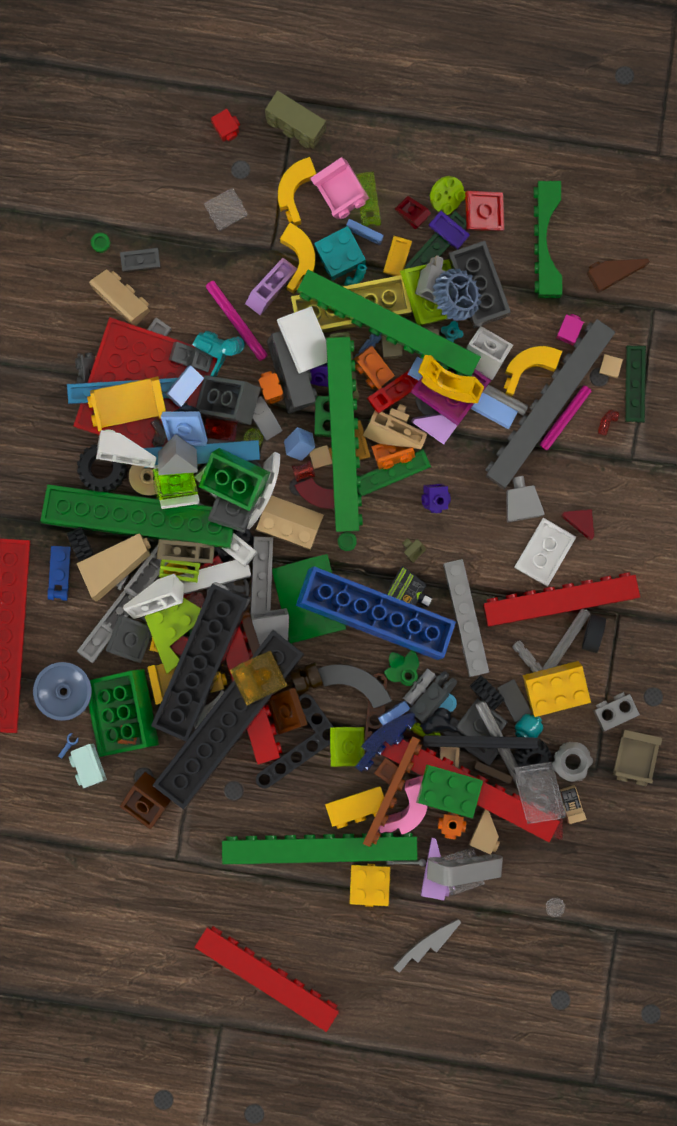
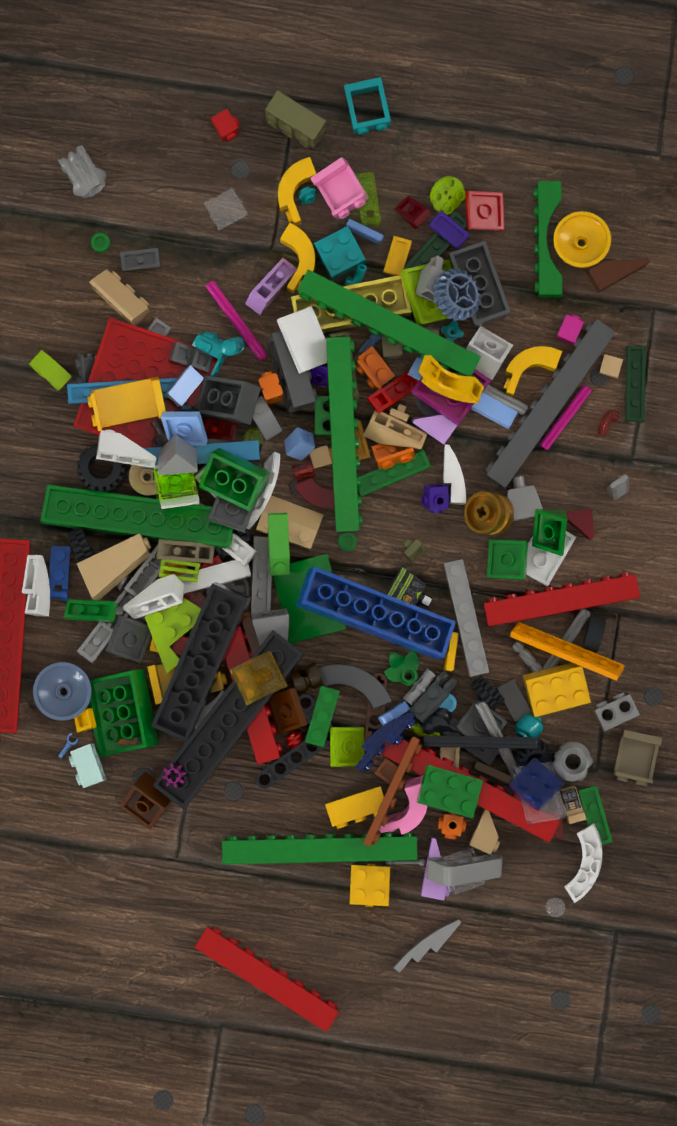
(36, 586): none -> white slope
(50, 370): none -> lime slope
(82, 173): none -> light grey piece
(85, 721): none -> yellow plate
(90, 610): none -> green plate
(176, 770): none -> magenta gear
(278, 544): none -> bright green slope
(294, 739): none -> red plate
(307, 195): none -> teal plate
(322, 716): none -> green plate
(361, 88): none -> teal window
(451, 653): none -> yellow tile
(453, 476): none -> white slope
(488, 513): none -> pearl gold wheel
(507, 559): none -> green plate
(536, 784): none -> clear blue plate
(550, 530): none -> green slope
(567, 651): none -> light orange tile
(586, 228): none -> yellow dish
(590, 864): none -> white tile
(594, 812): none -> green plate
(619, 487): none -> light grey slope

